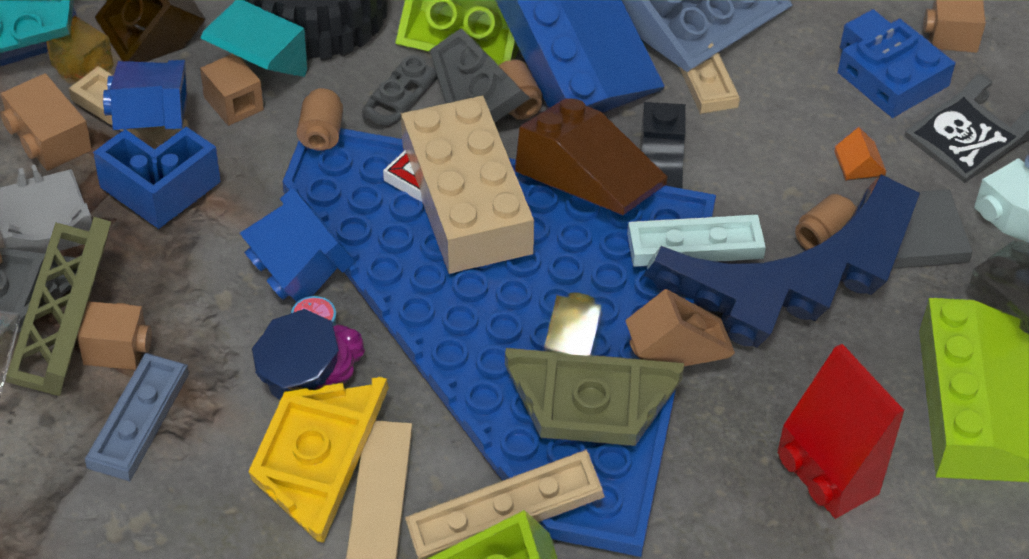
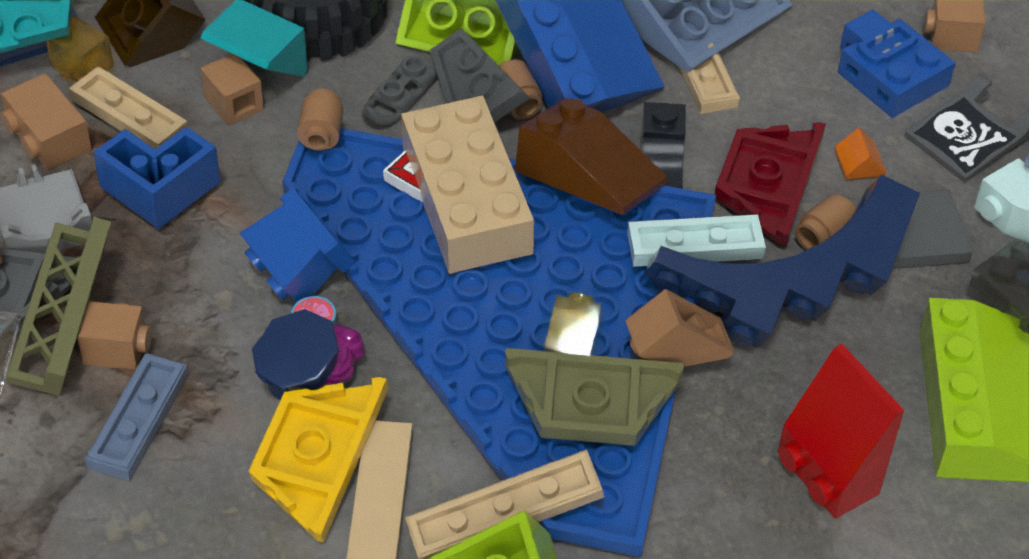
(147, 95): blue hips -> none
(769, 175): none -> dark red wing

